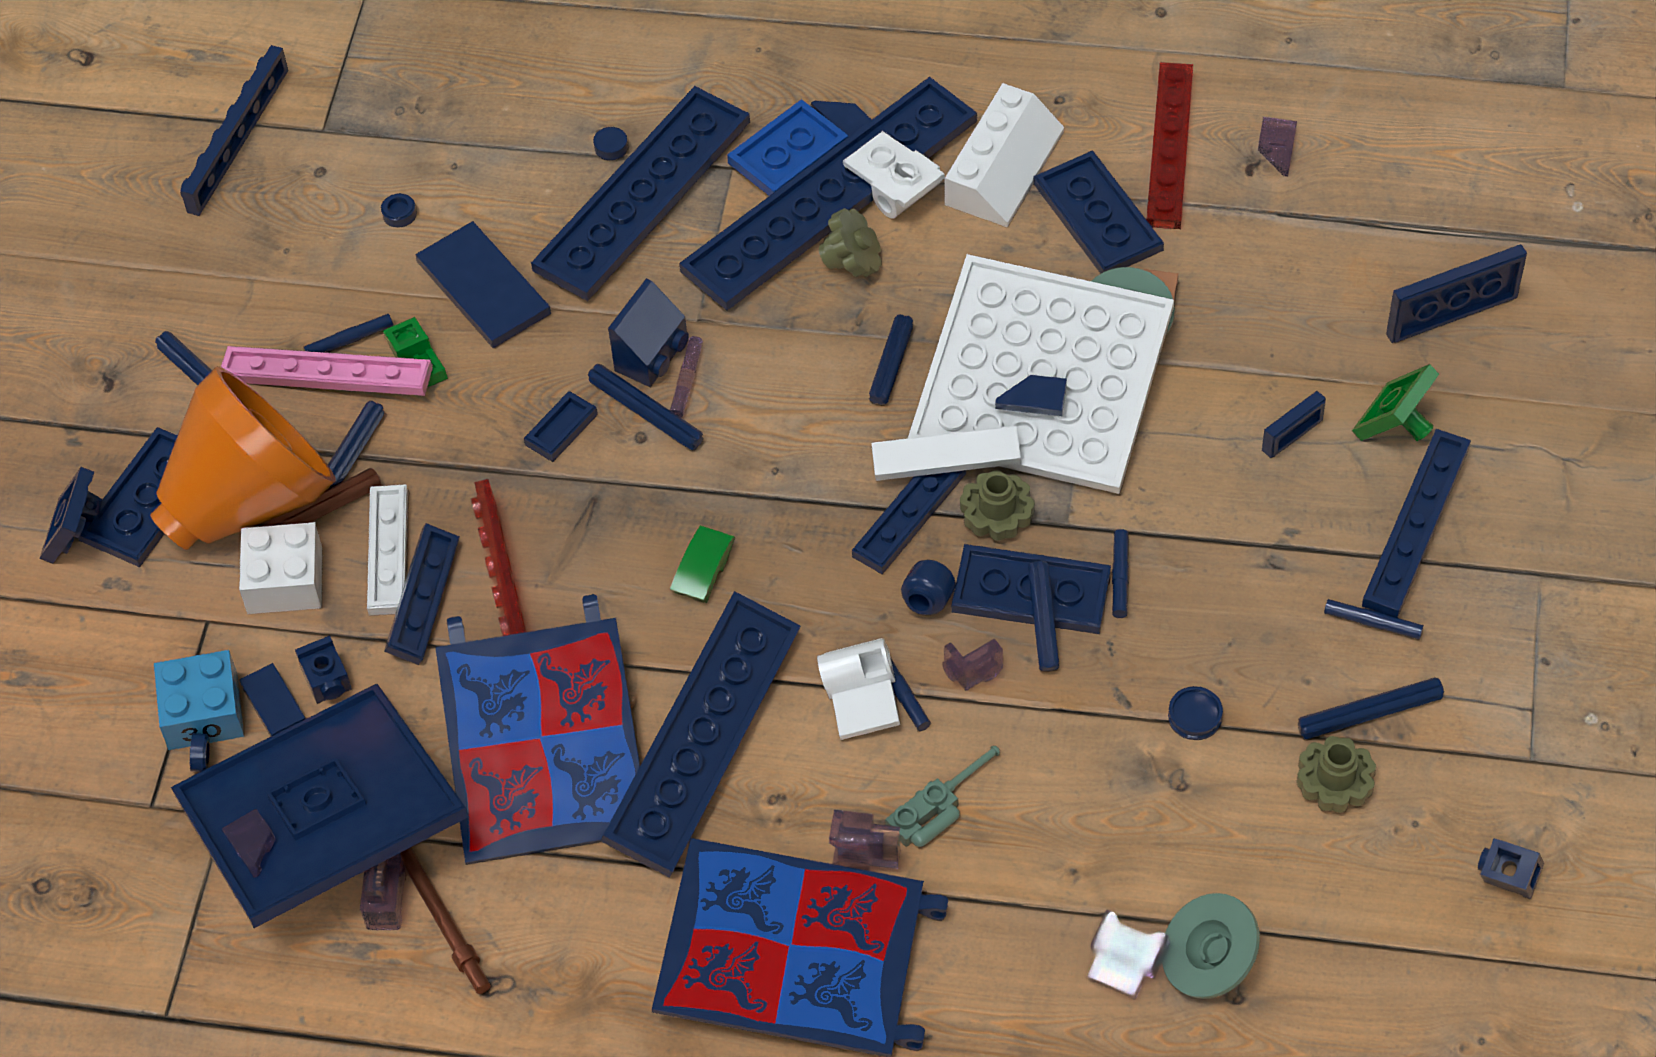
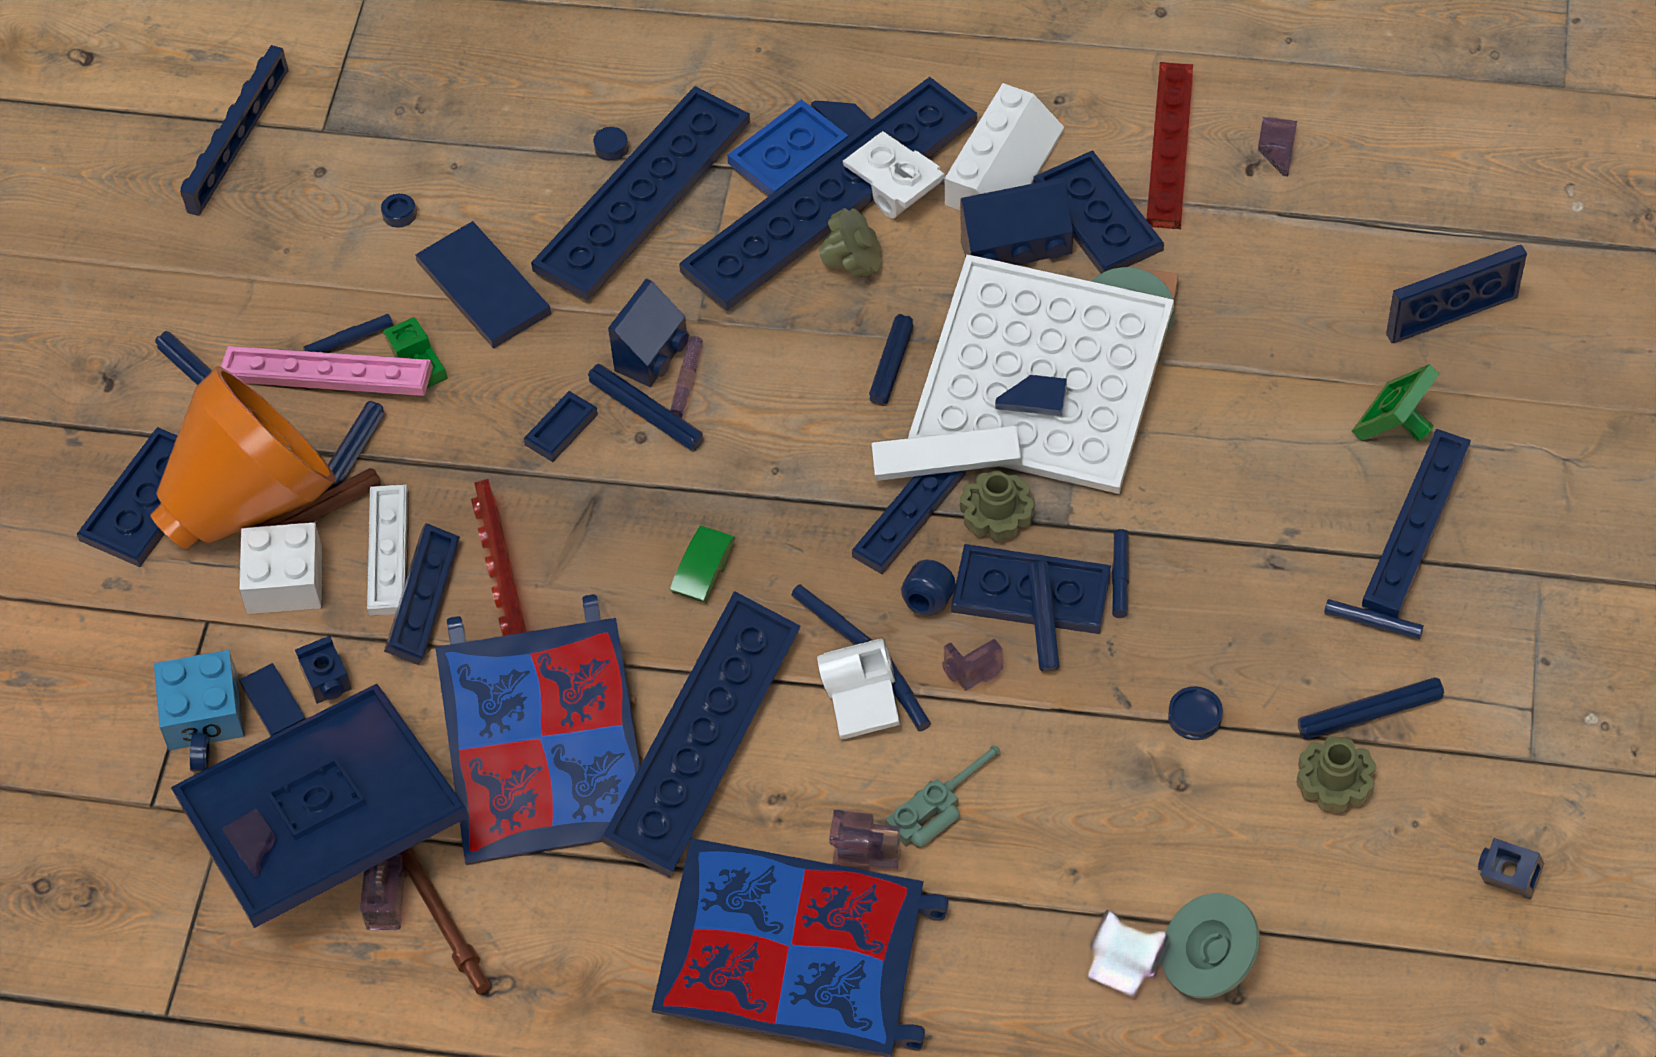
(71, 512): dark blue hinge -> none
(829, 615): none -> dark blue piece
(1018, 223): none -> dark blue slope
(1293, 424): dark blue tile -> none

